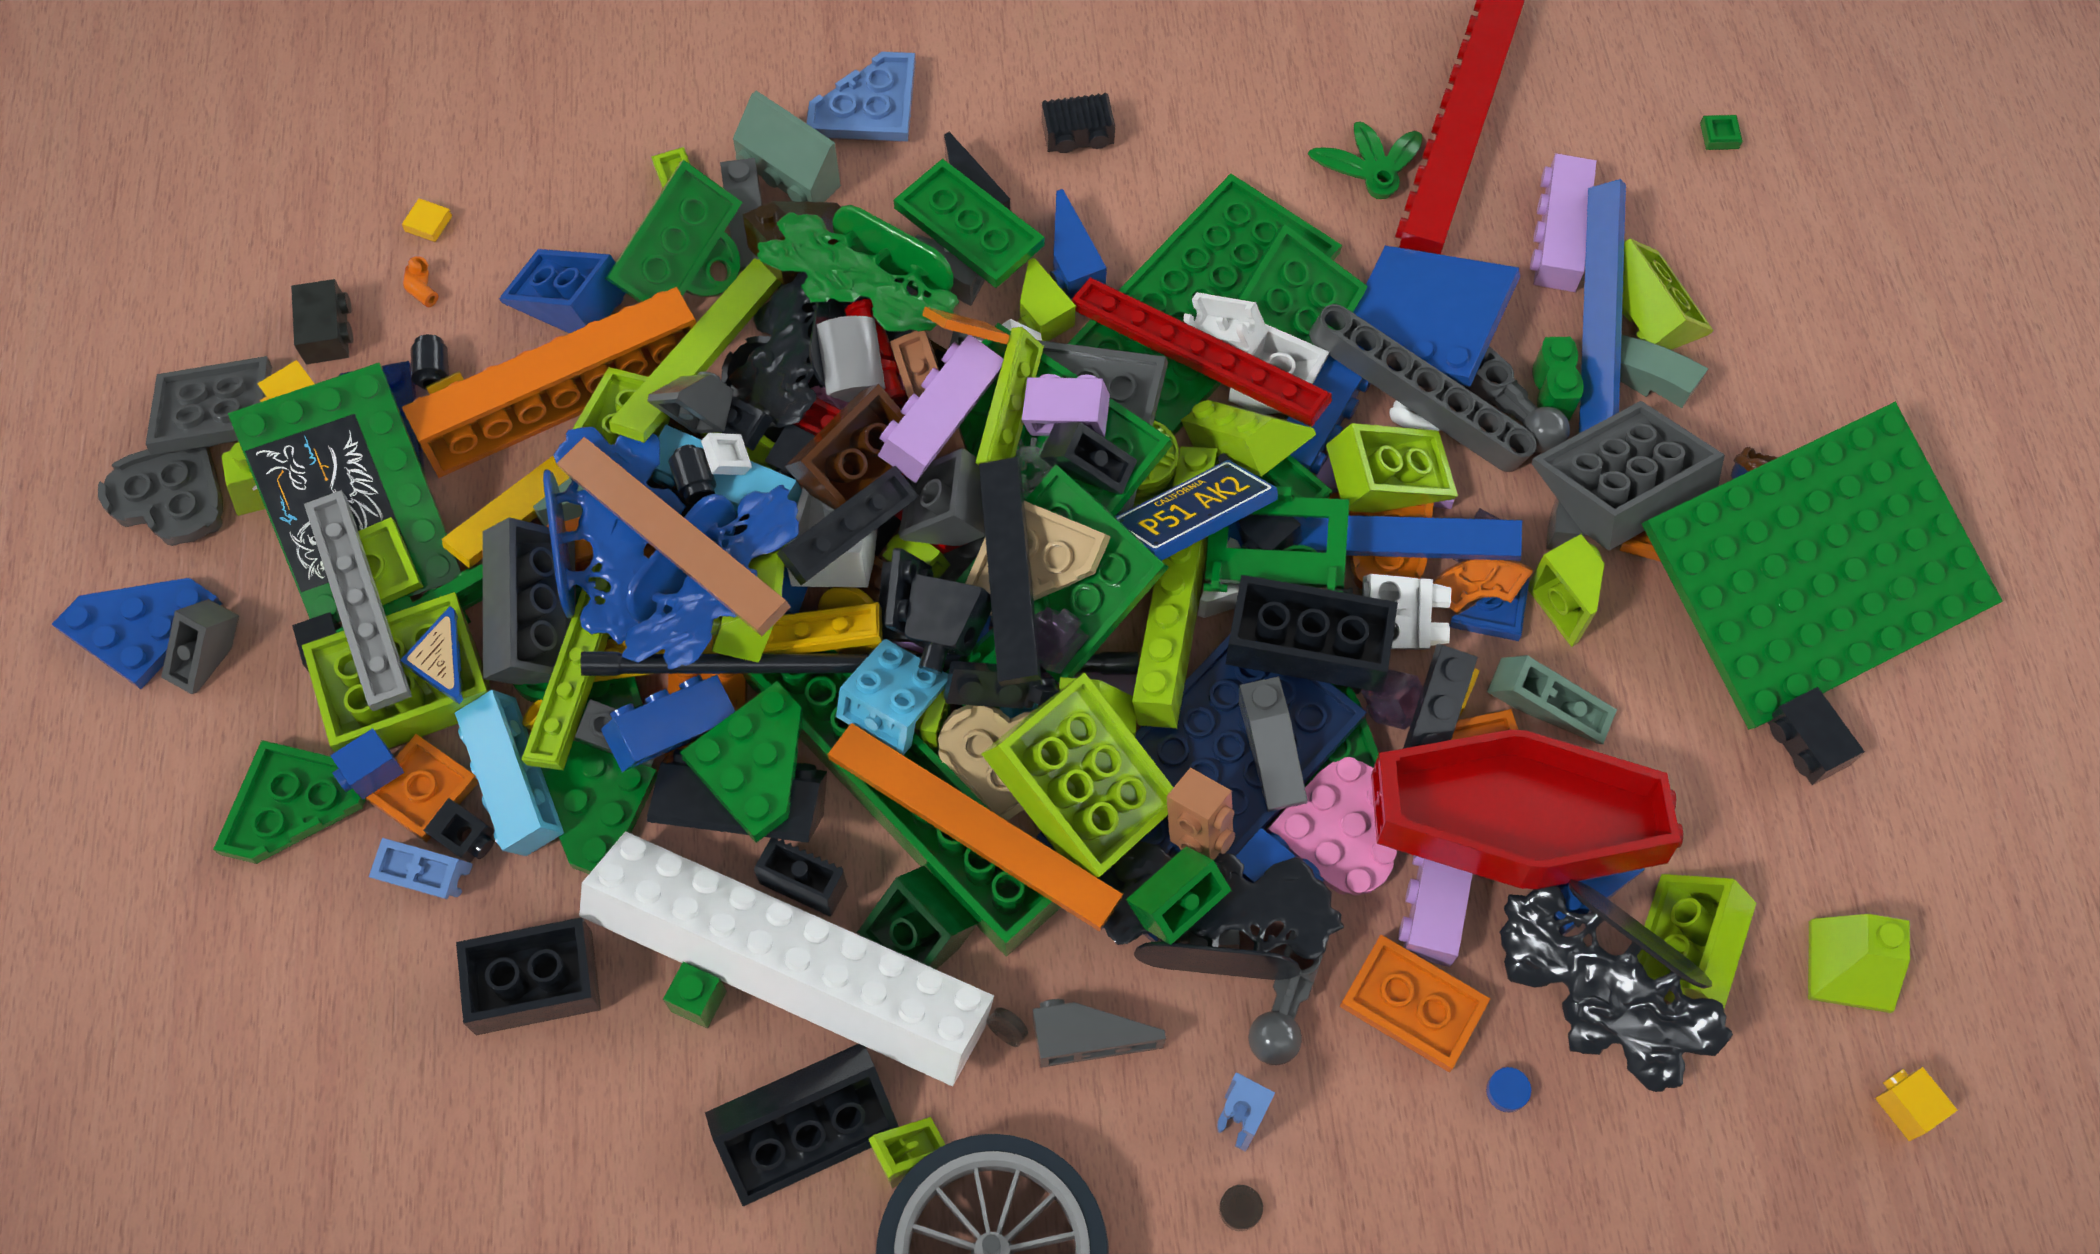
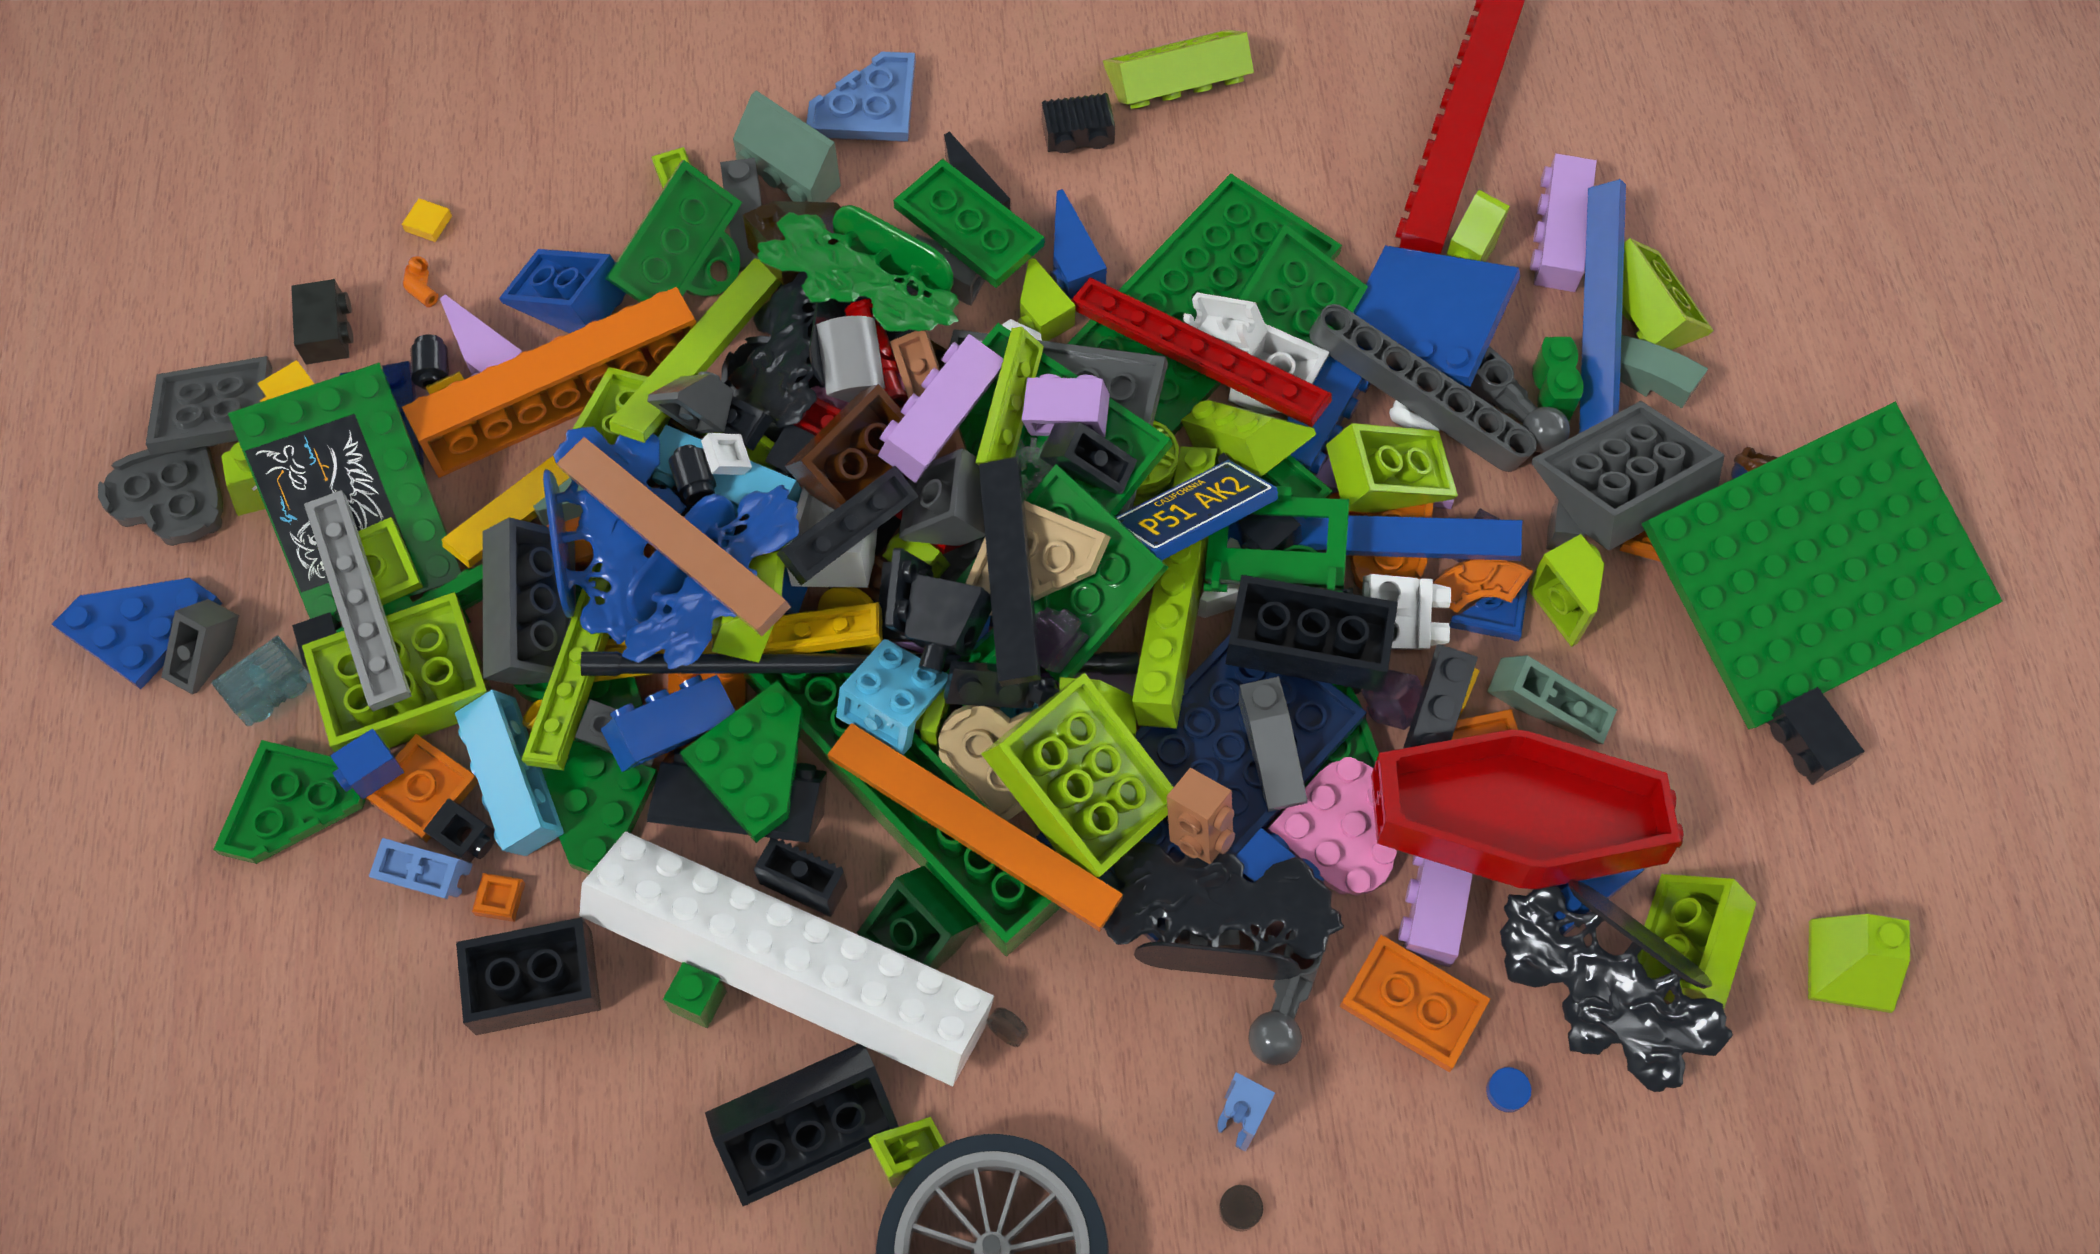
(262, 681): none -> clear light blue brick
(438, 656): tile -> none
(477, 341): none -> lavender slope
(498, 897): none -> orange tile
(965, 325): orange piece -> none
(1083, 1033): dark grey slope -> none
(1178, 895): green brick -> none
(1180, 67): none -> lime slope
(1375, 163): green plant -> none
(1479, 228): none -> lime slope
(1721, 132): green tile -> none
(1915, 1102): yellow brick -> none

